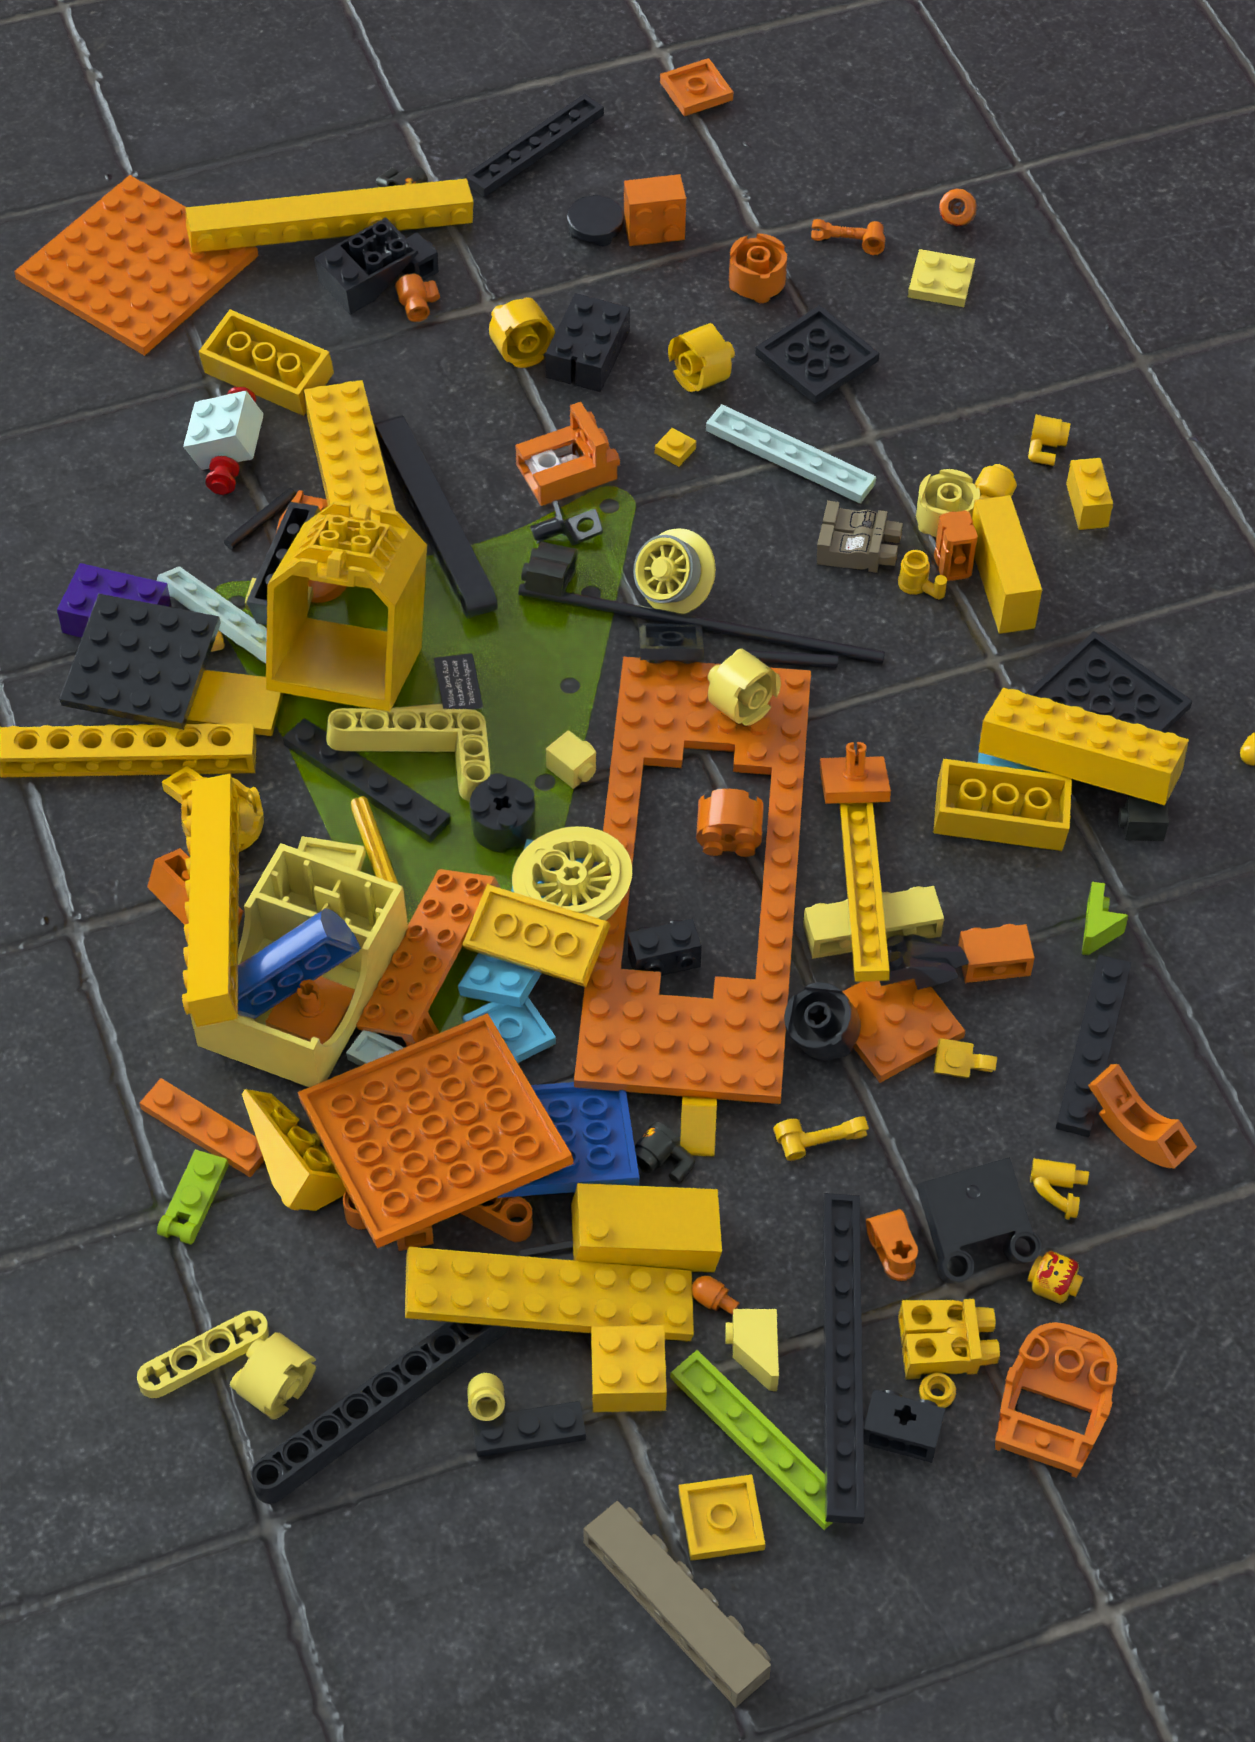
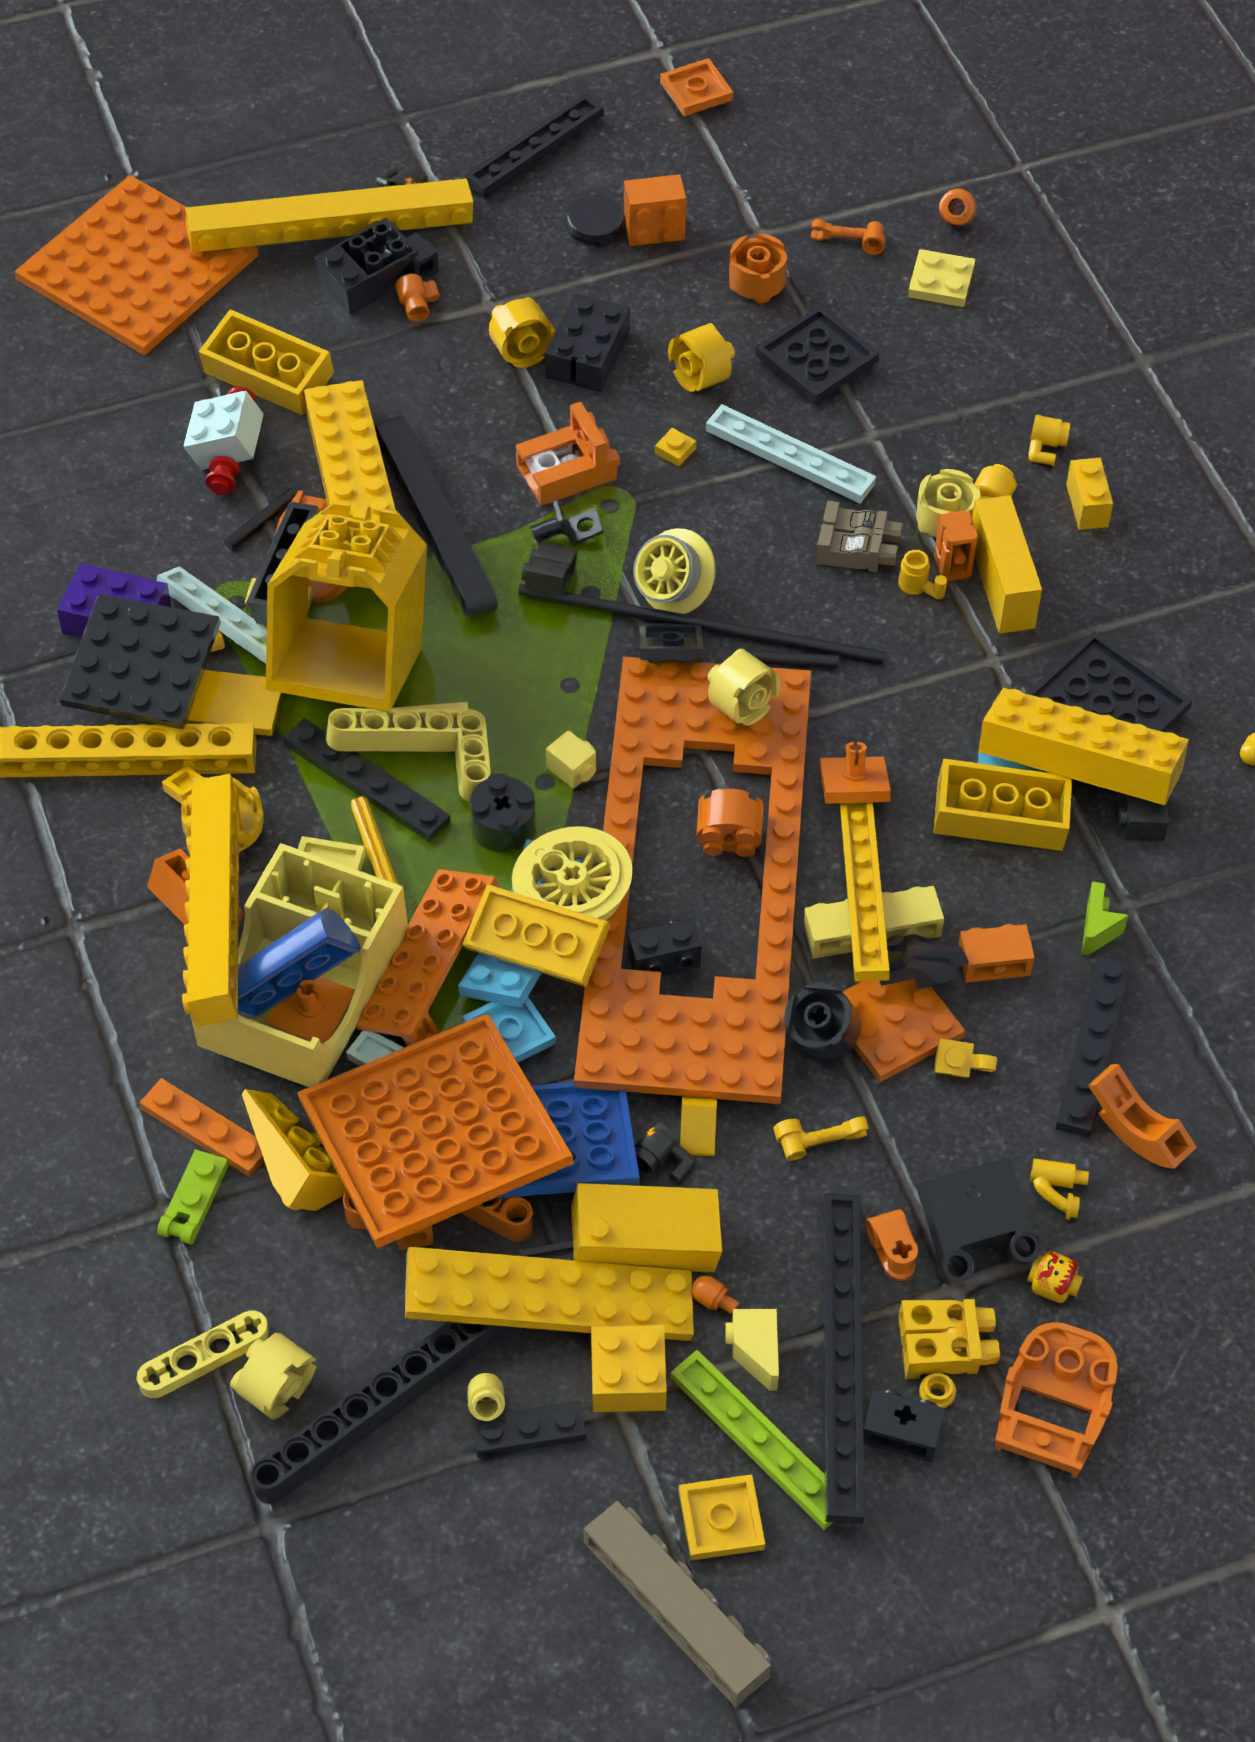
(458, 682): black sticker -> none

